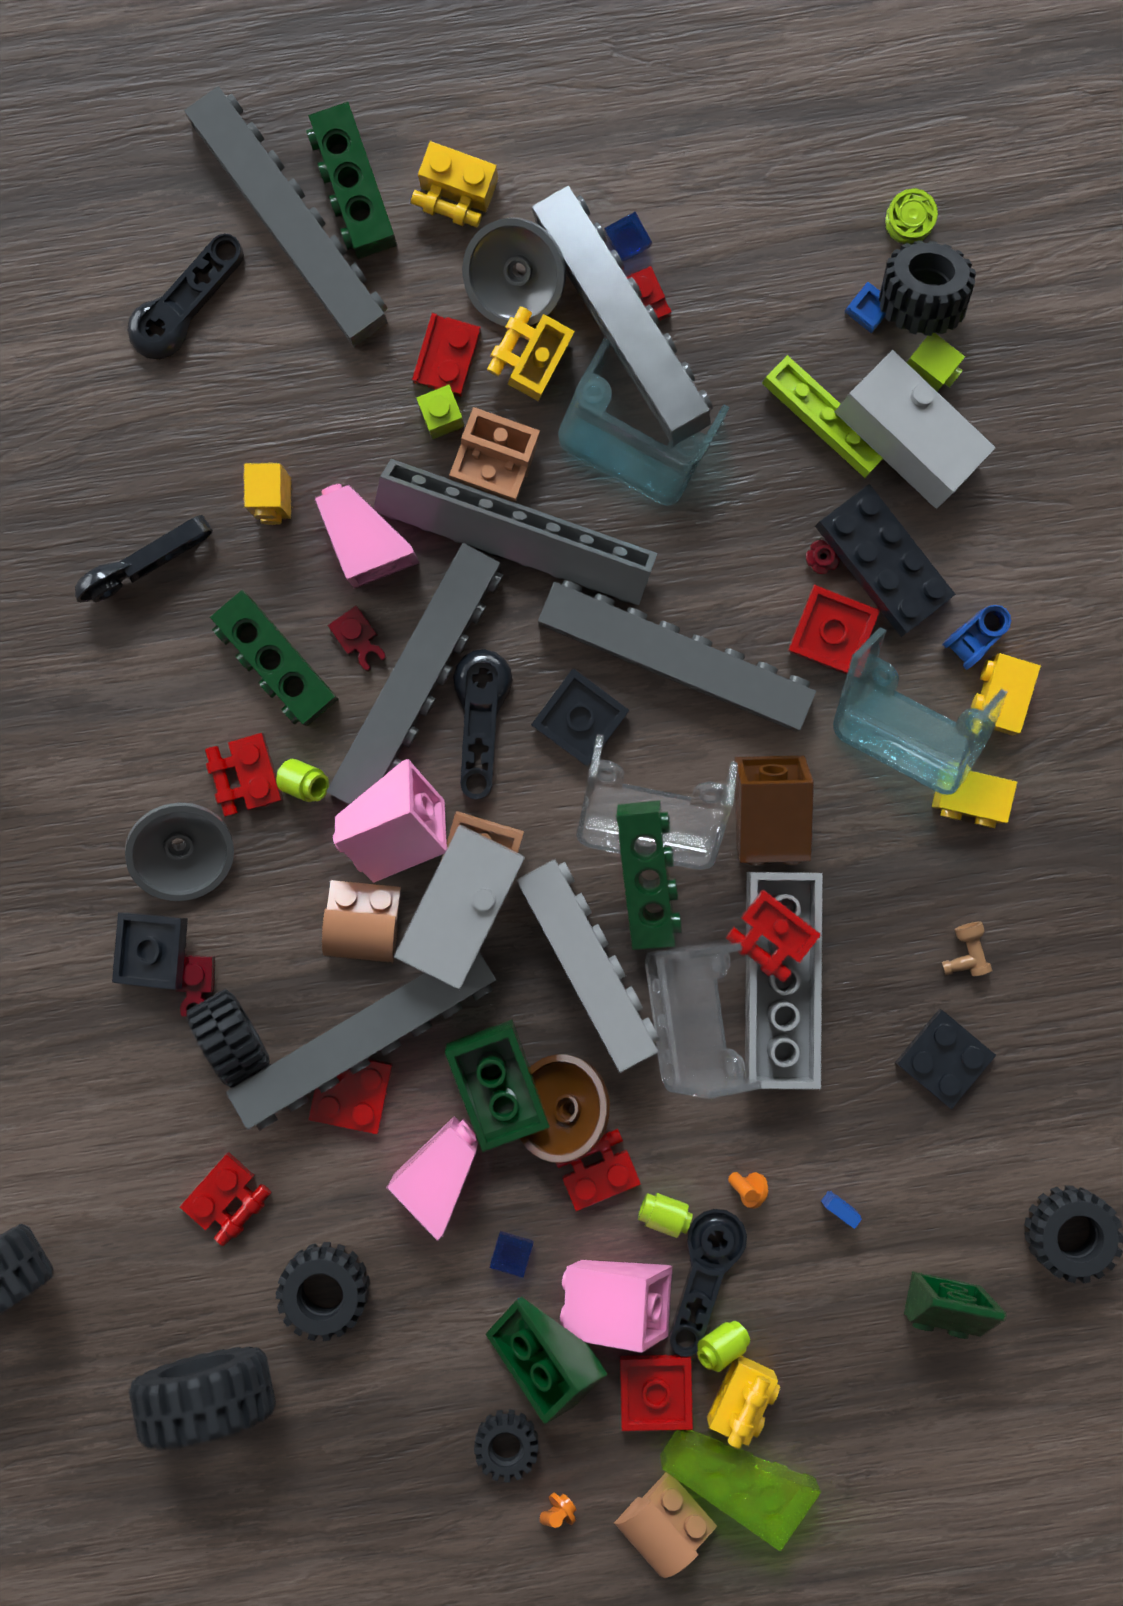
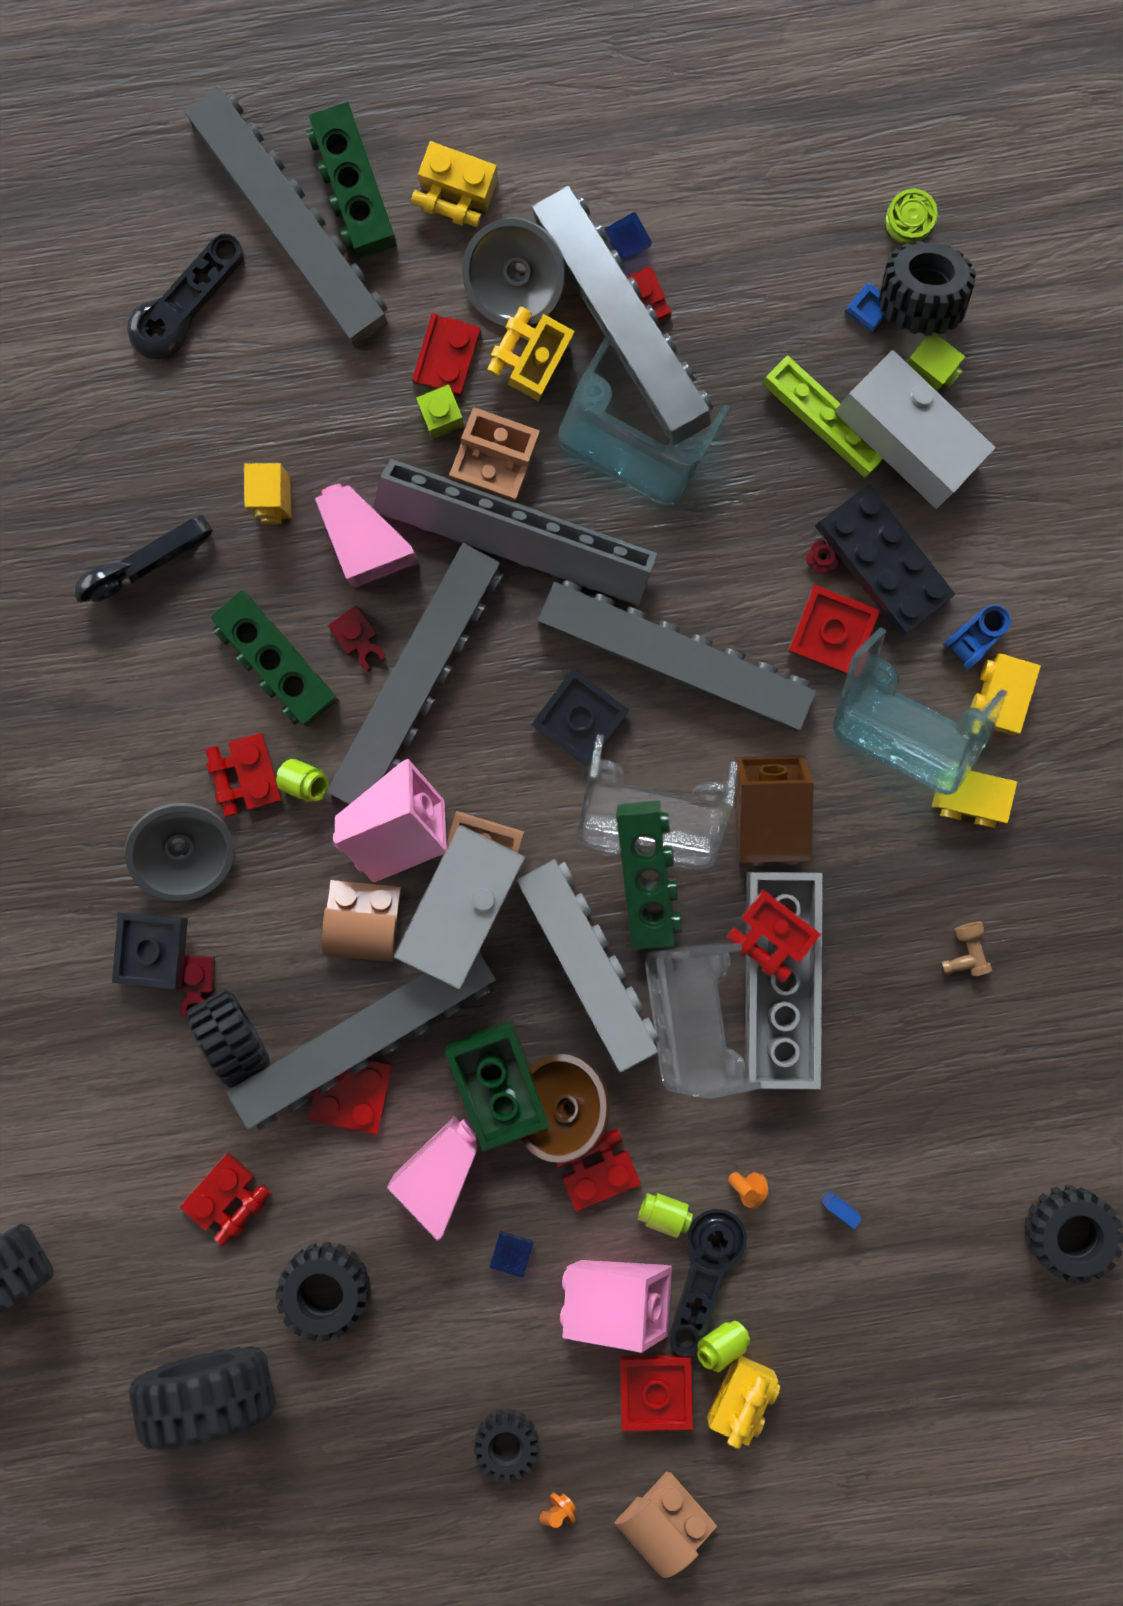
(480, 710): black beam -> none
(545, 1359): dark green slope -> none
(745, 1487): clear neon green wedge -> none
(945, 1058): black plate -> none
(951, 1306): dark green slope -> none

